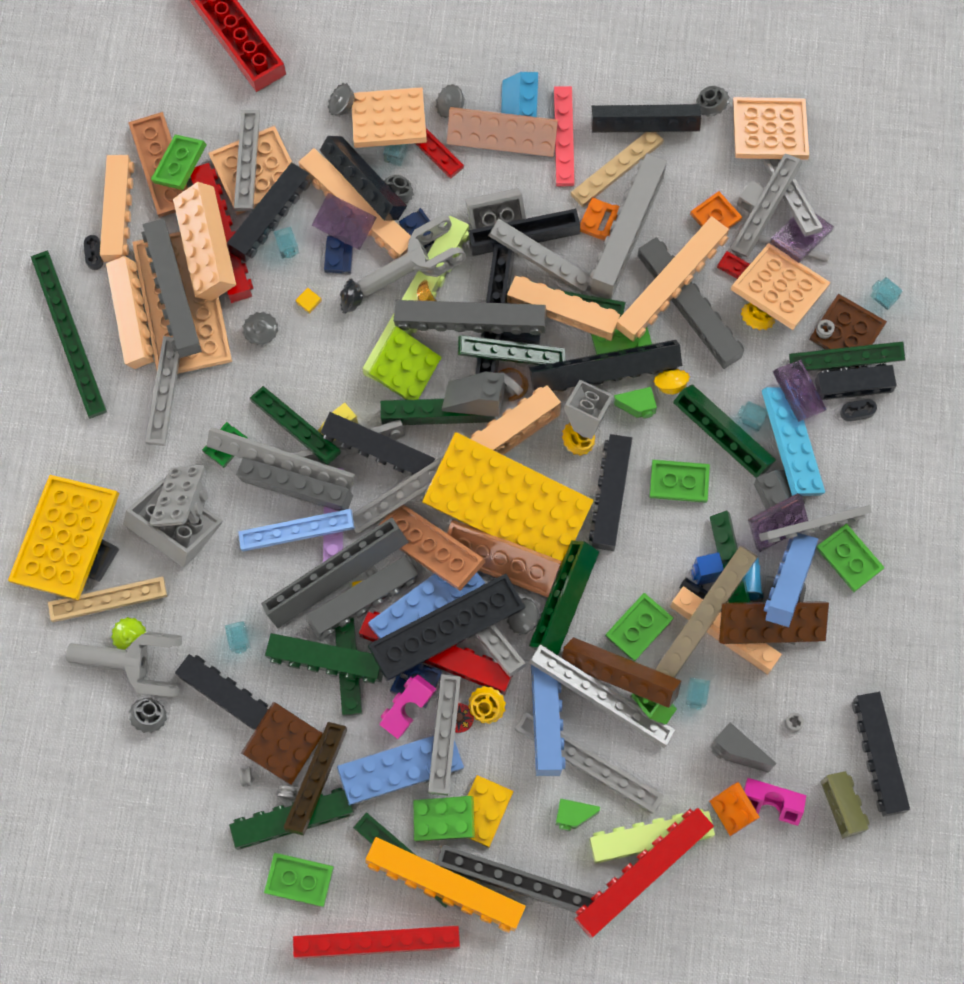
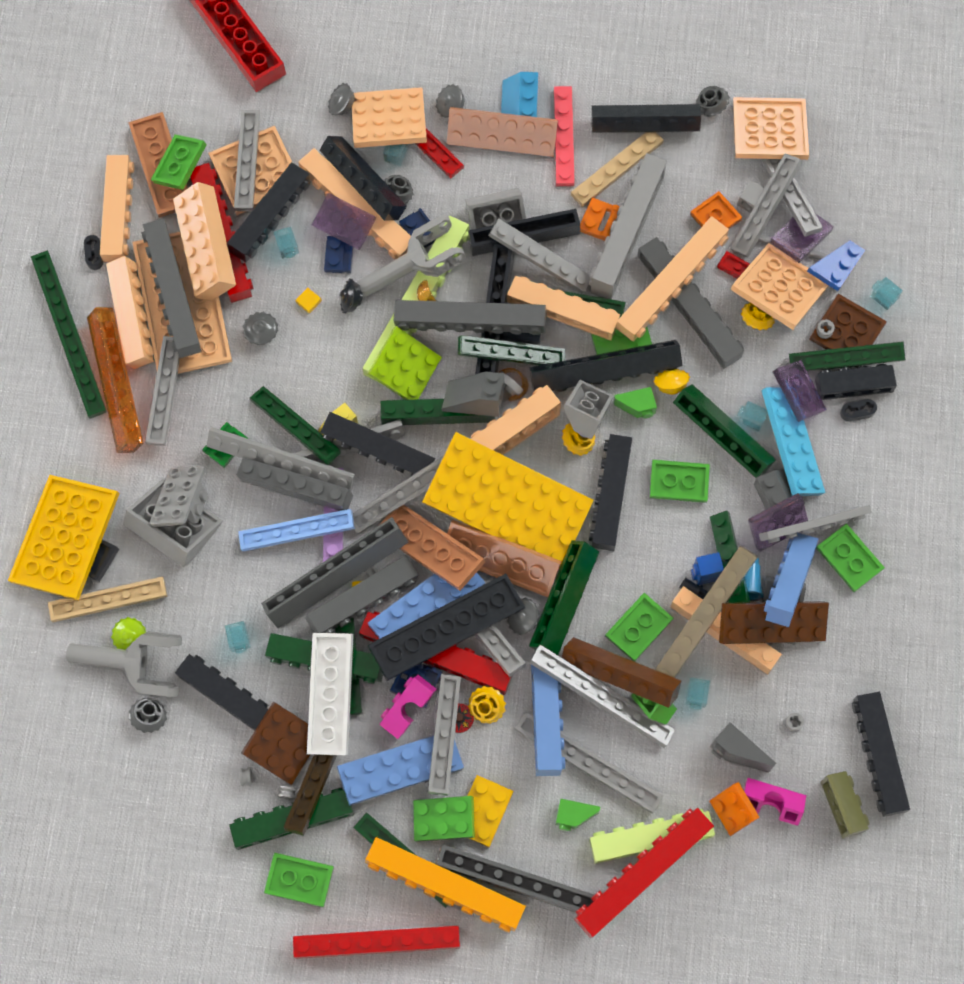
(114, 380): none -> clear orange brick
(330, 694): none -> white plate
(837, 265): none -> wing

